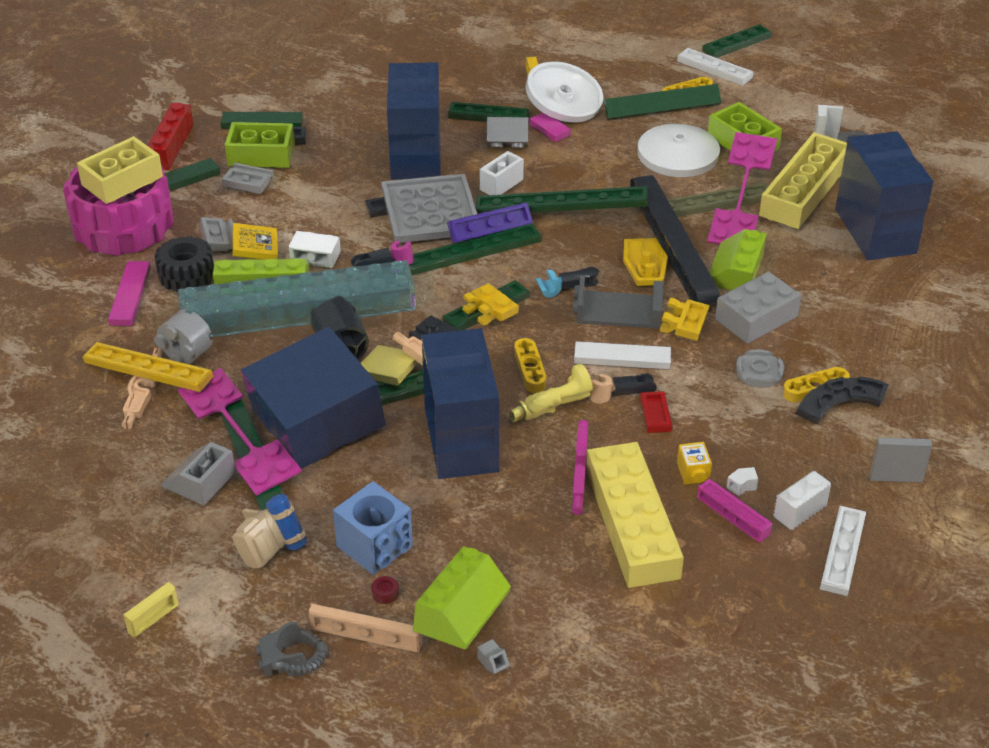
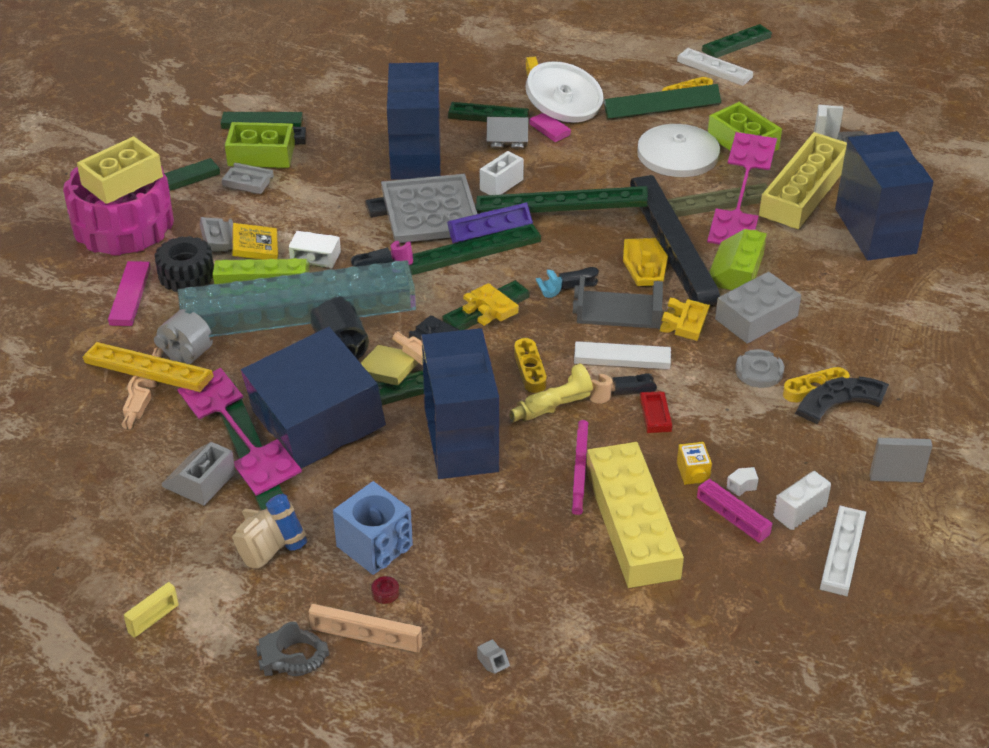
(172, 133): red brick -> none
(461, 599): lime slope -> none

